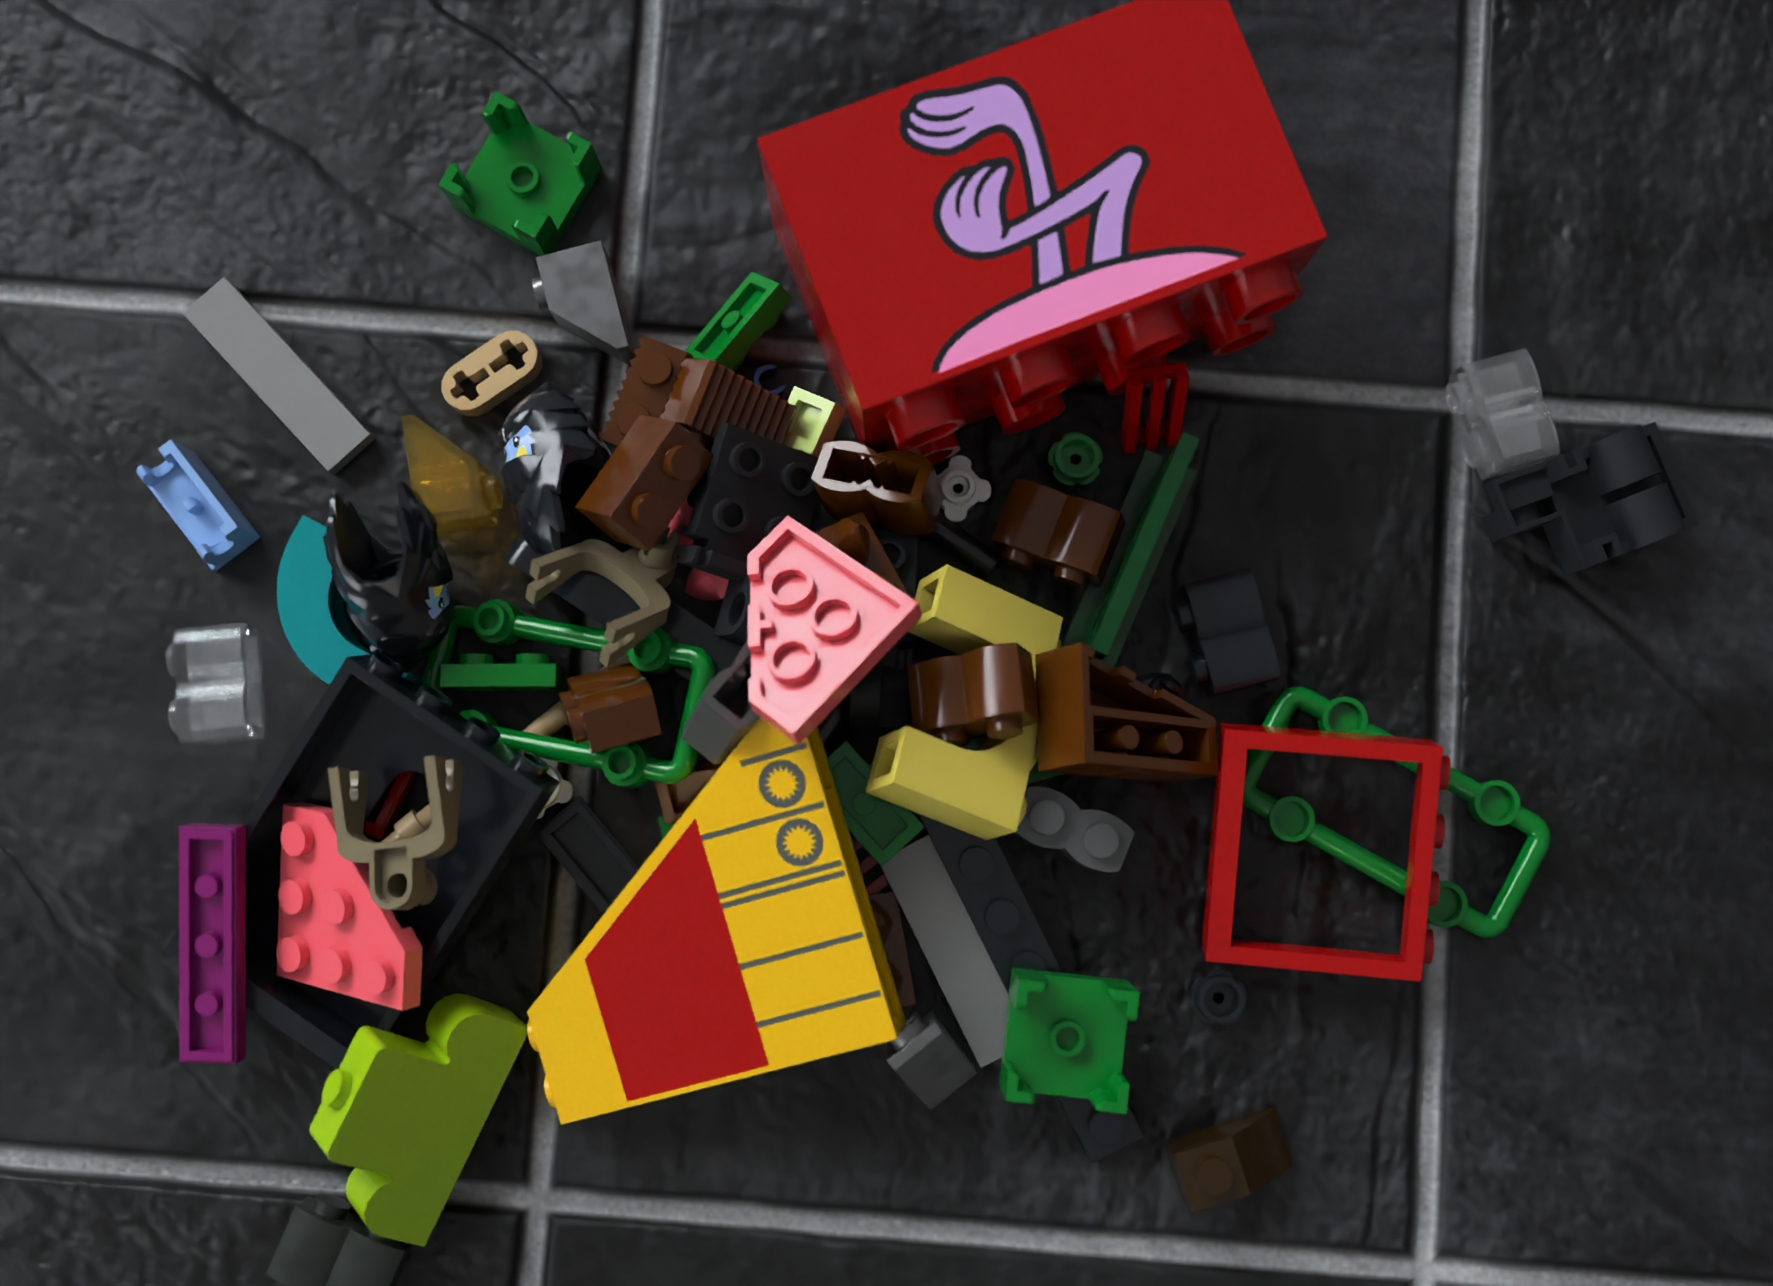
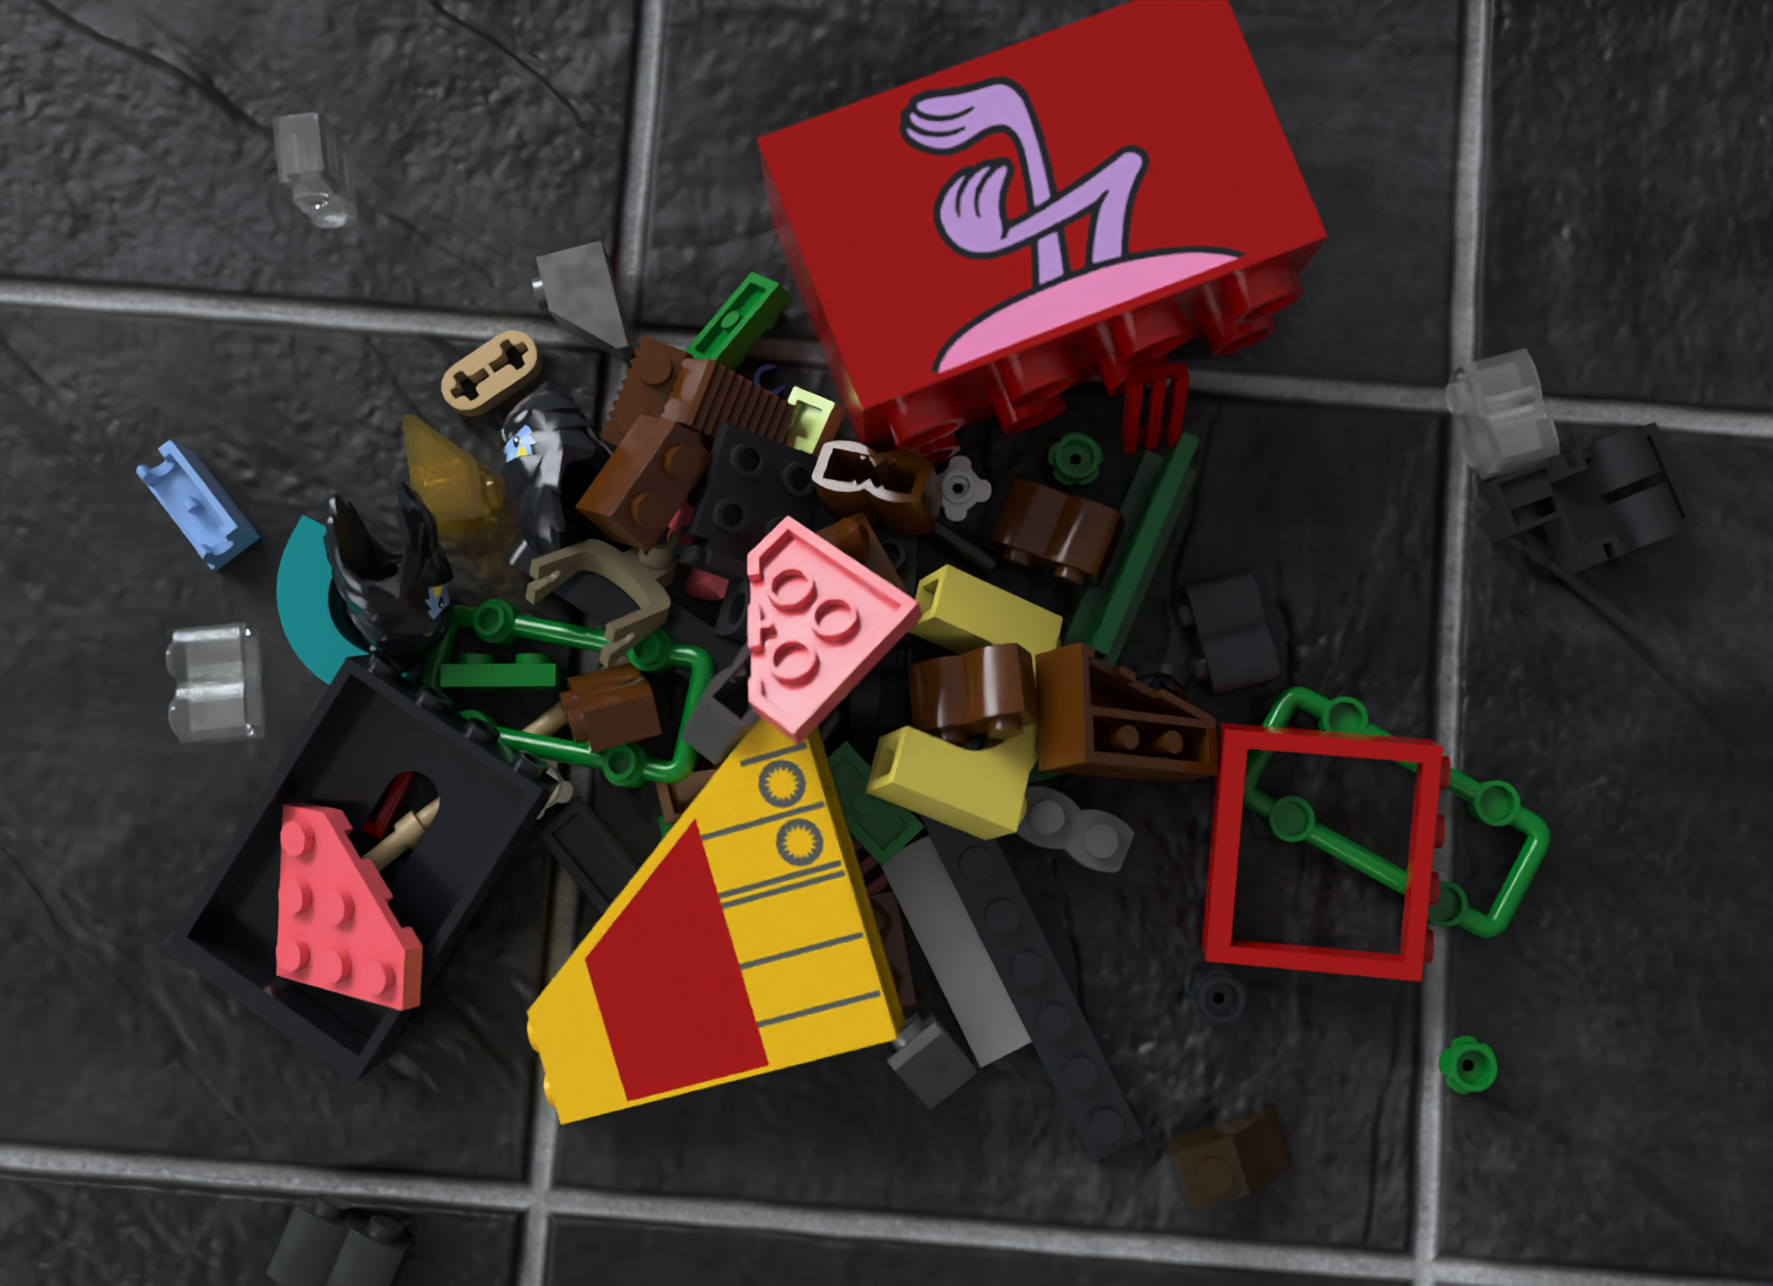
(212, 943): magenta tile -> none
(279, 376): light grey tile -> none
(315, 169): none -> clear brick
(398, 868): dark tan piece -> none
(415, 1111): lime brick -> none
(523, 179): green panel -> none
(1067, 1038): green panel -> none
(1483, 1065): none -> green plate

